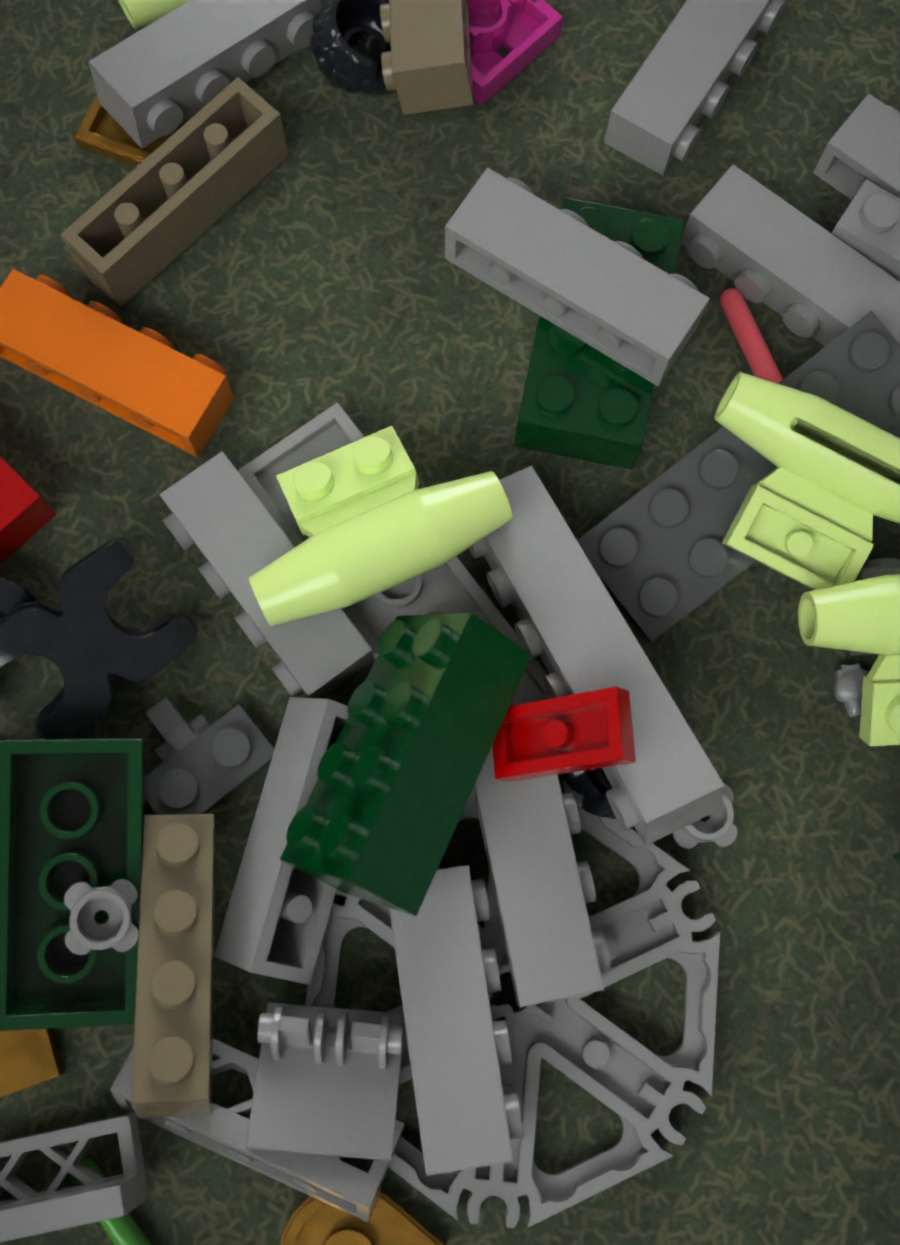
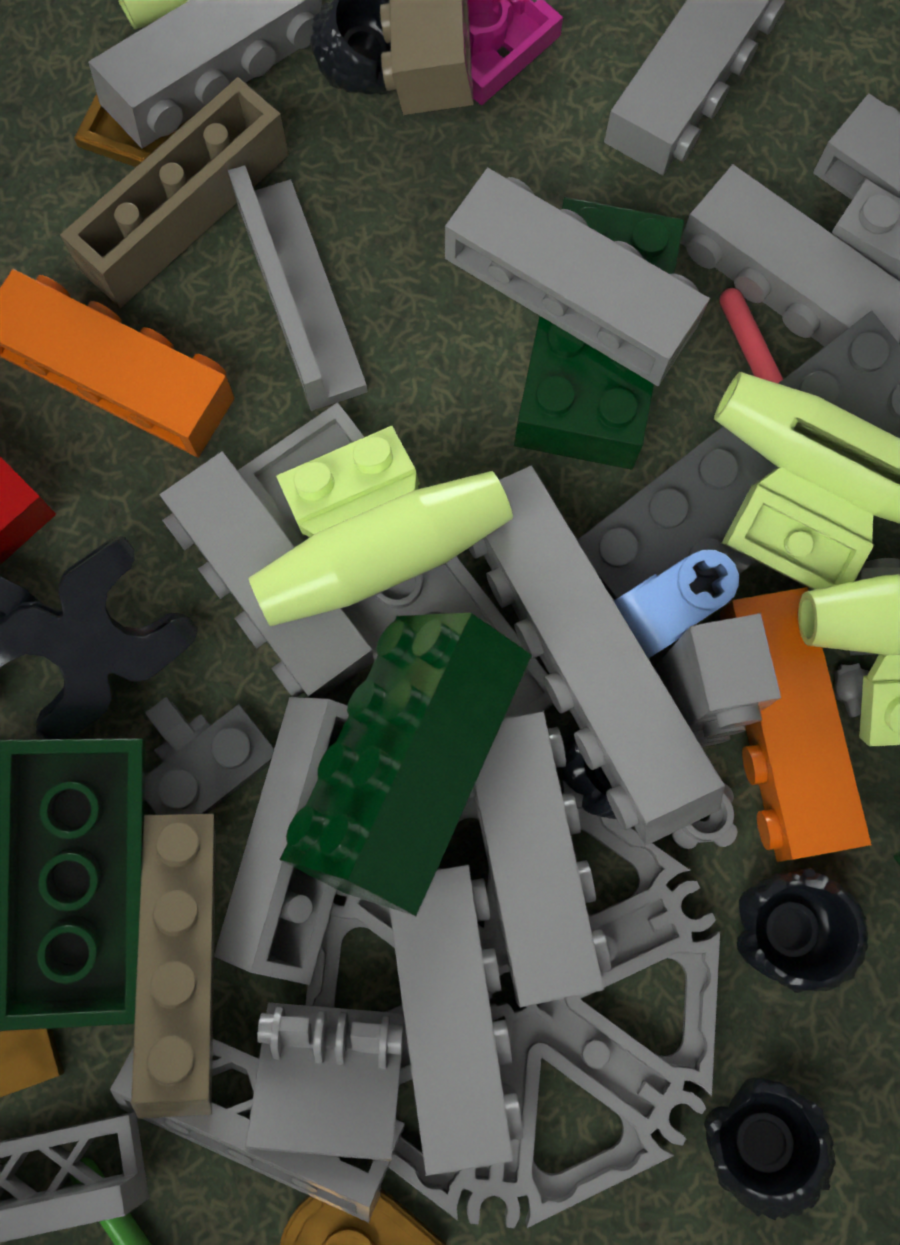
(89, 934): light grey plate -> none
(299, 291): none -> light grey fence
(565, 735): red plate -> none
(666, 606): none -> light blue piece
(721, 677): none -> light grey brick
(771, 1148): none -> black hair
(800, 744): none -> orange brick
(802, 931): none -> black hair

